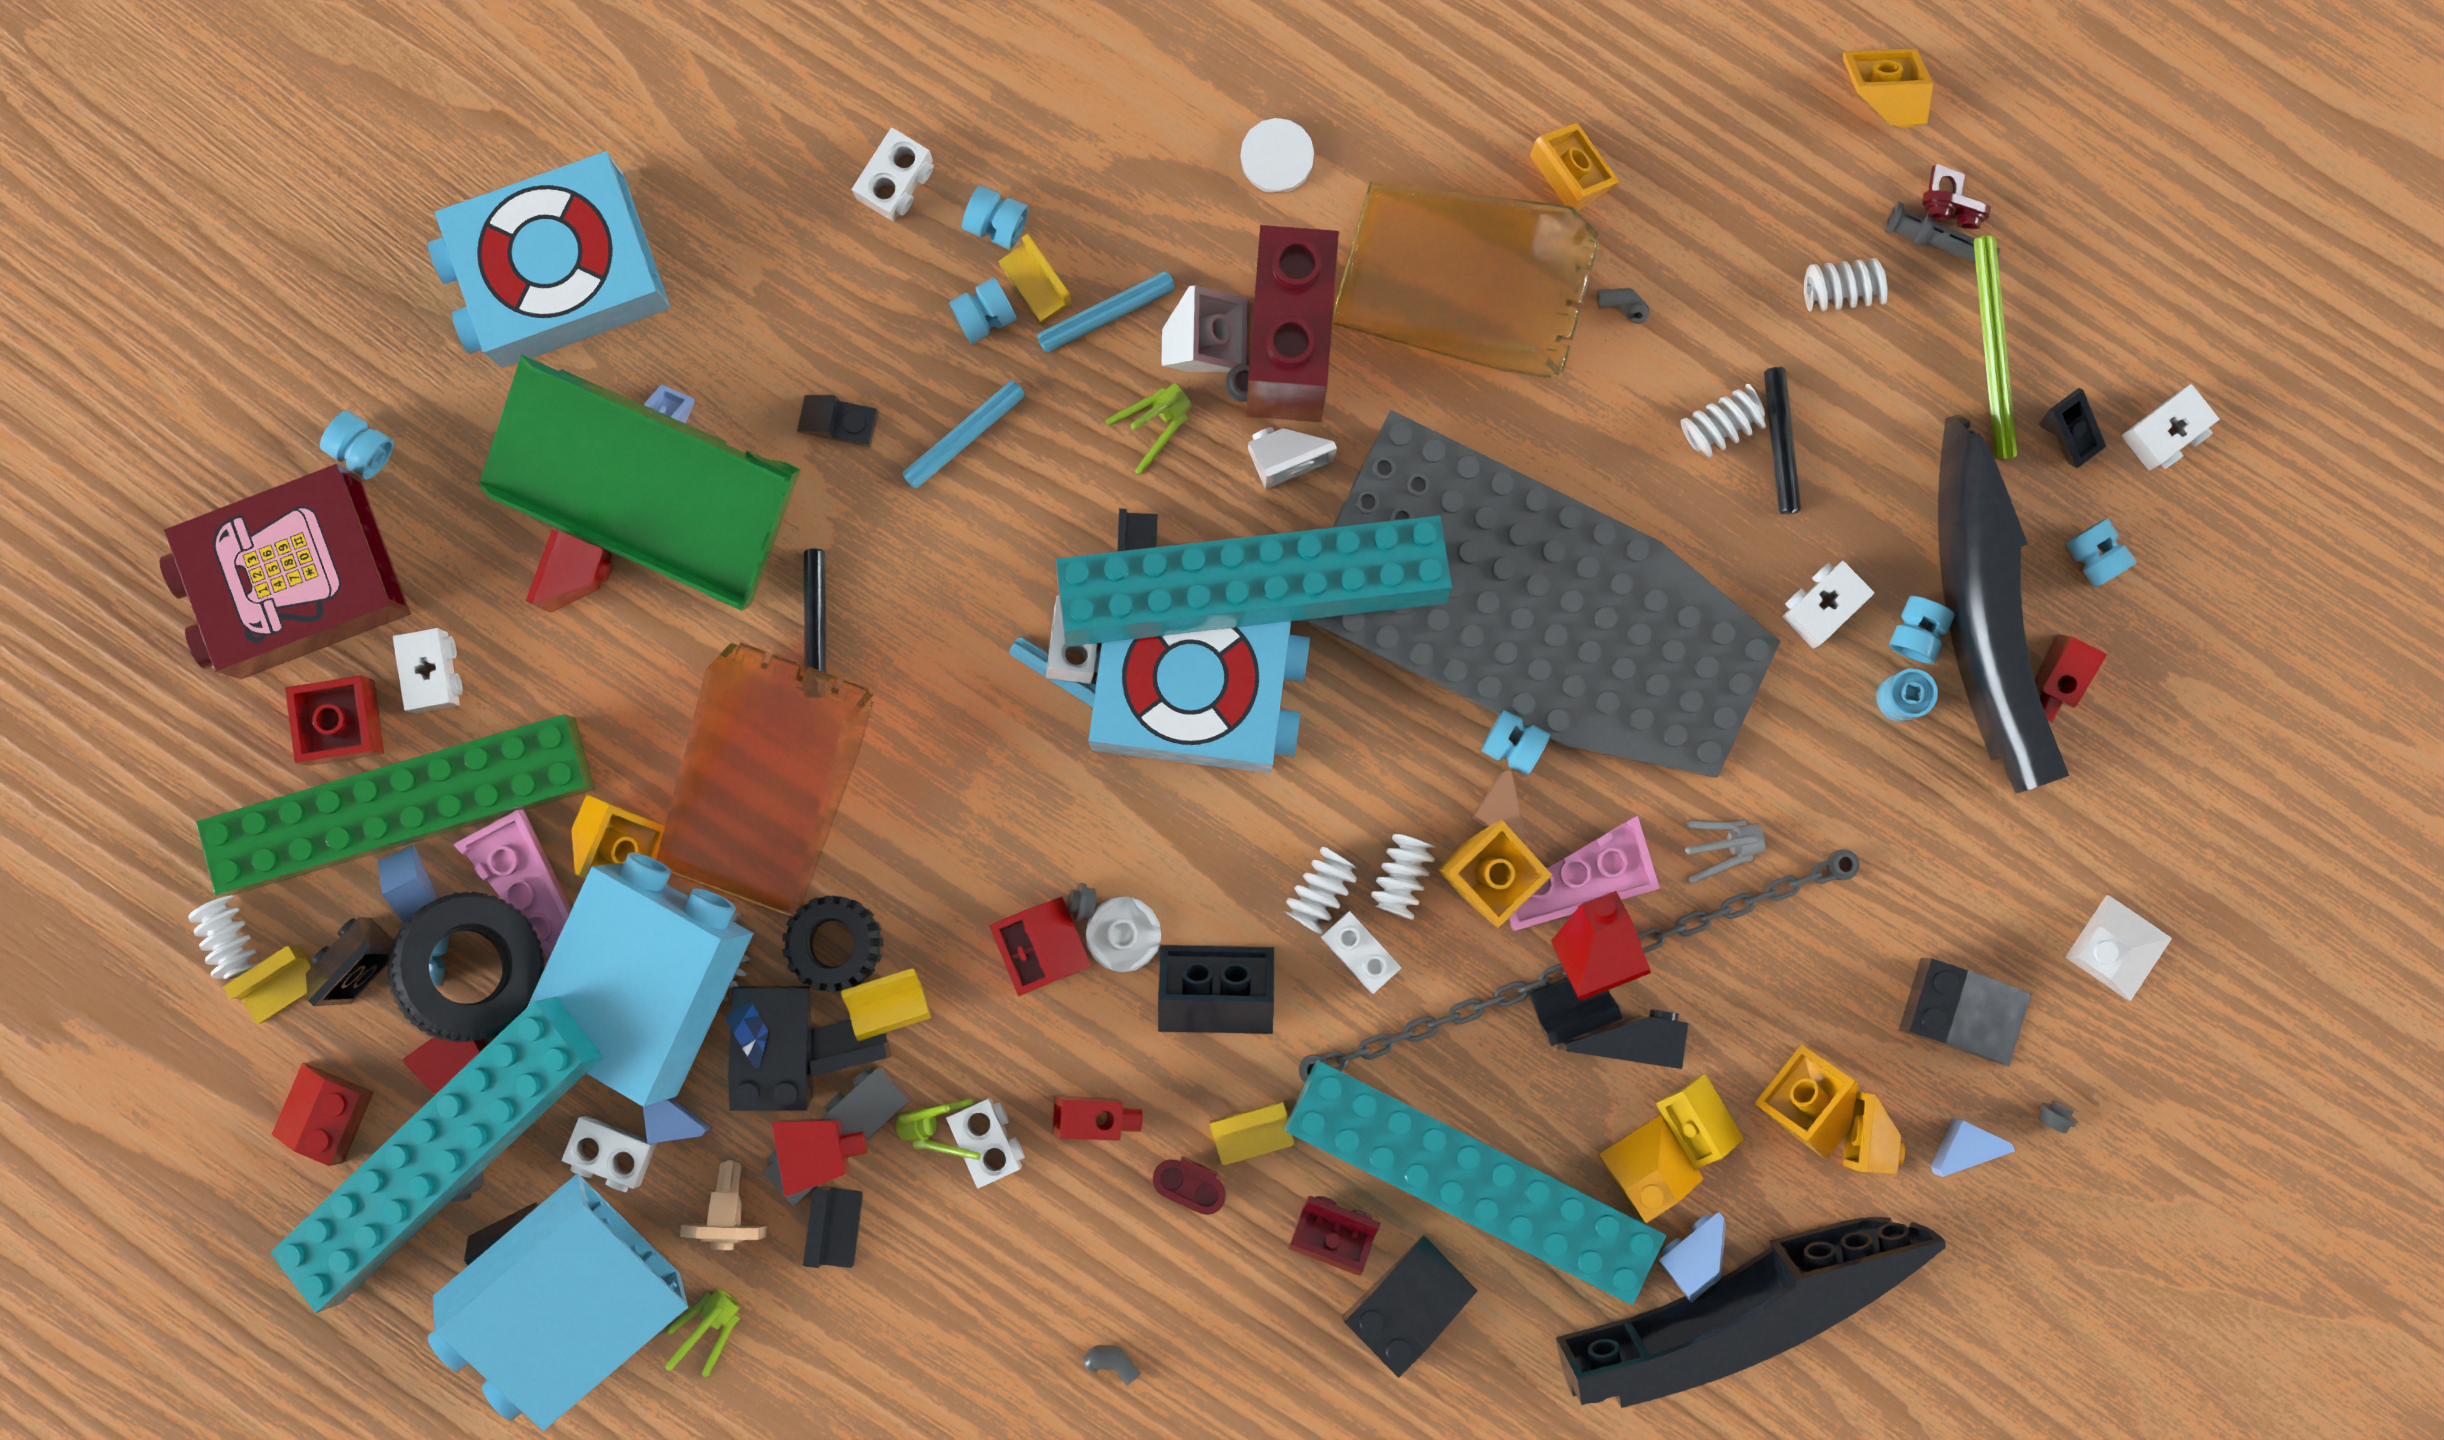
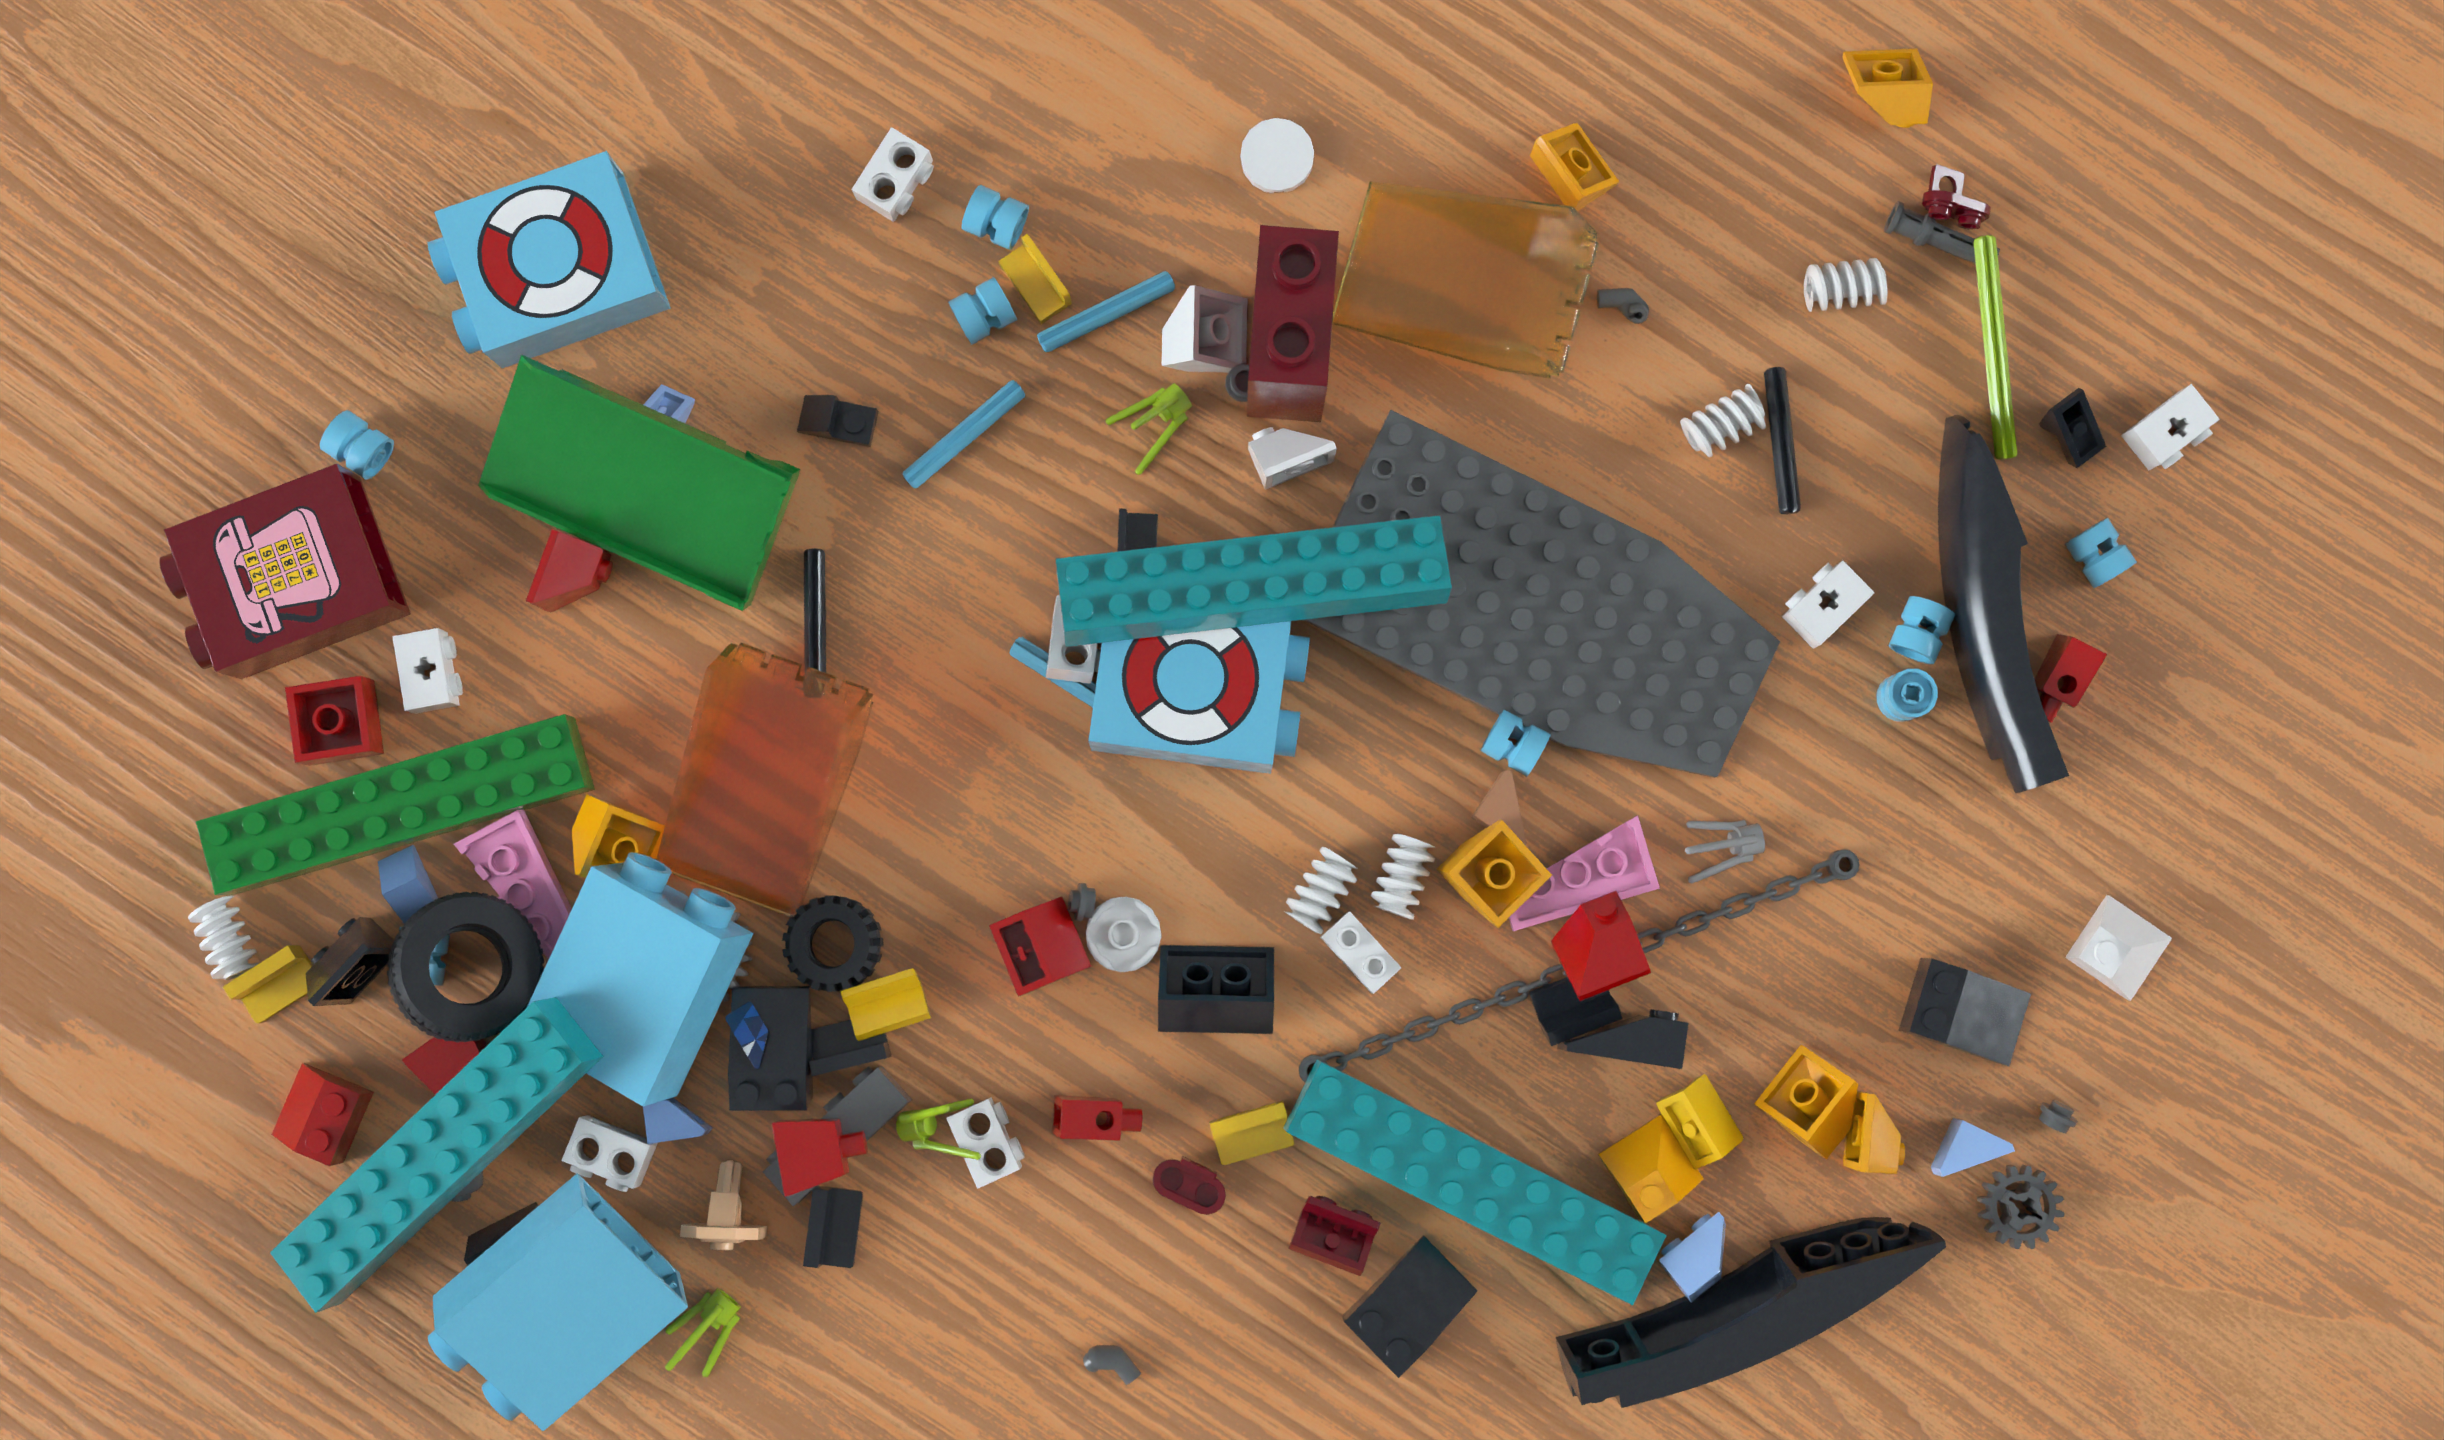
(2011, 1218): none -> dark grey gear

